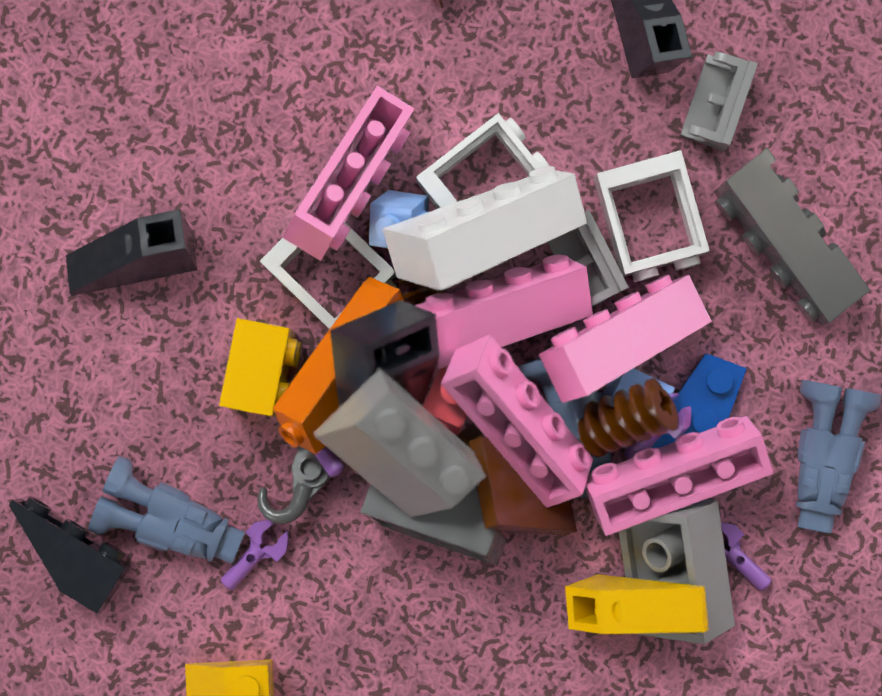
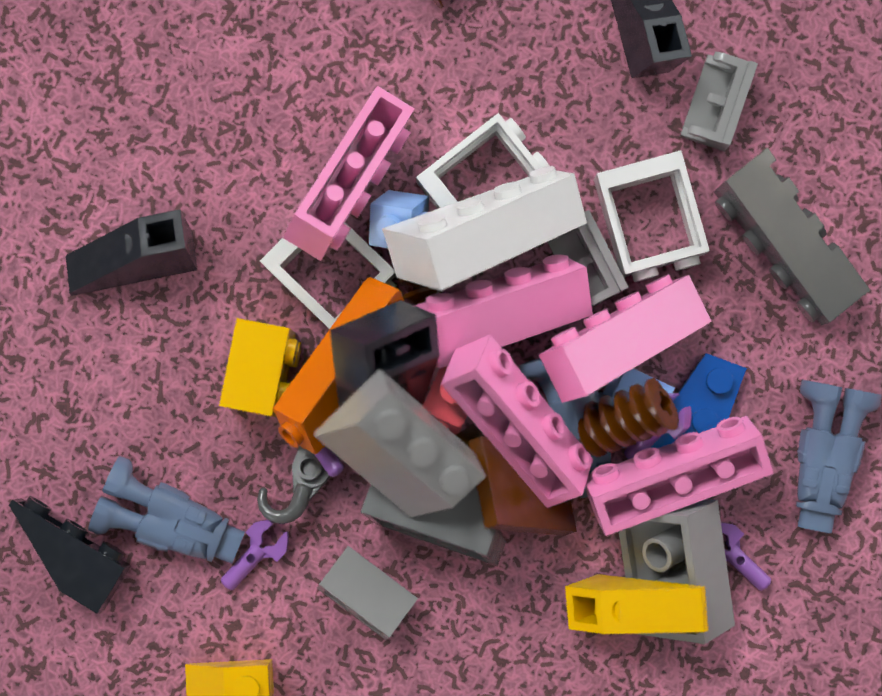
(367, 593): none -> light grey hinge

